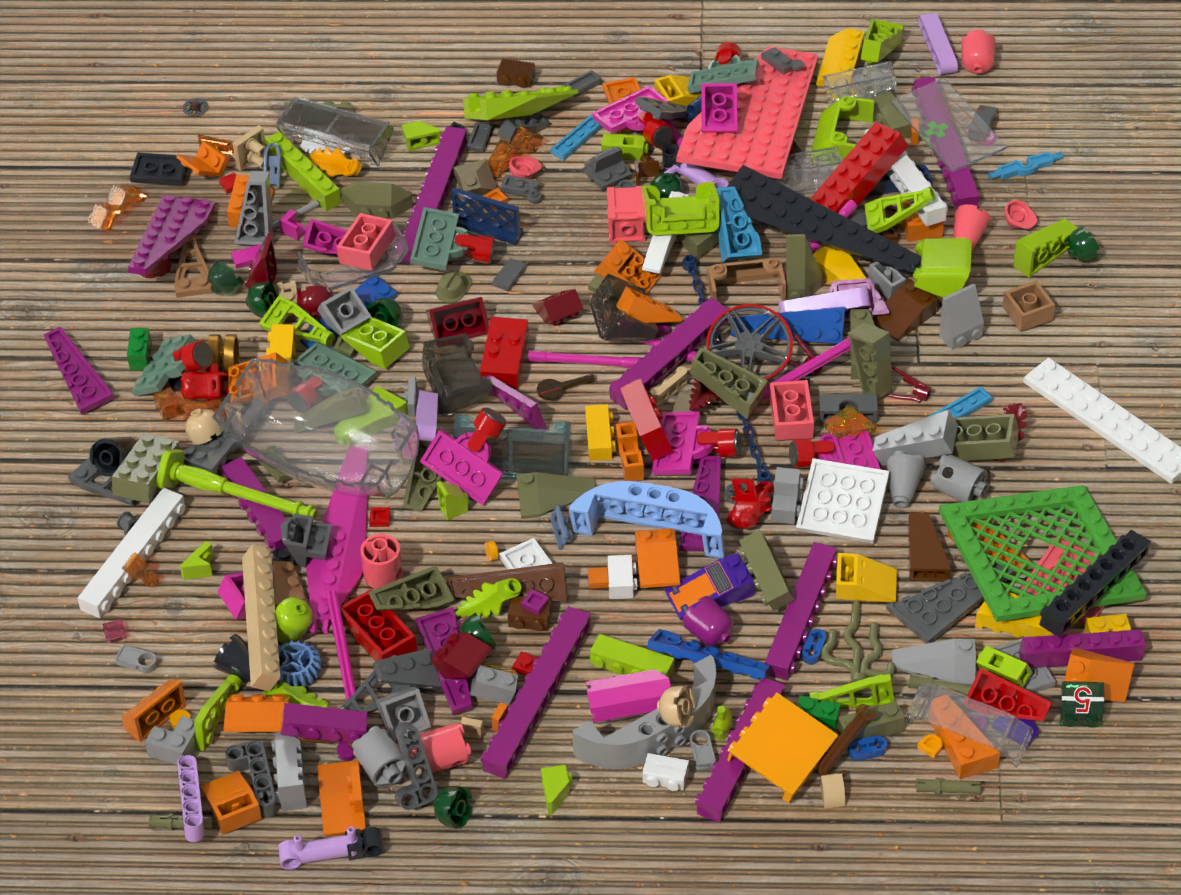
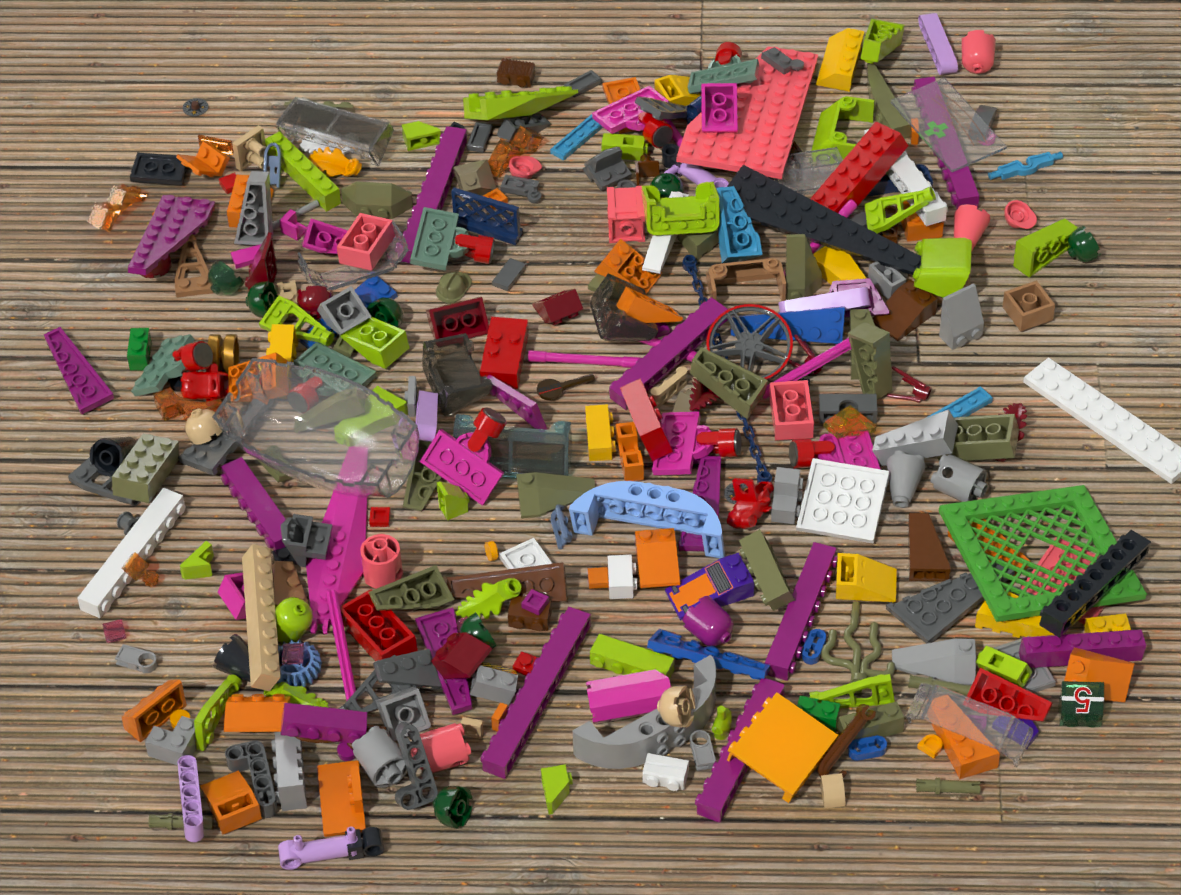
(172, 470): lime piece -> none
(293, 653): none -> clear pink tile
(860, 82): clear wedge -> none

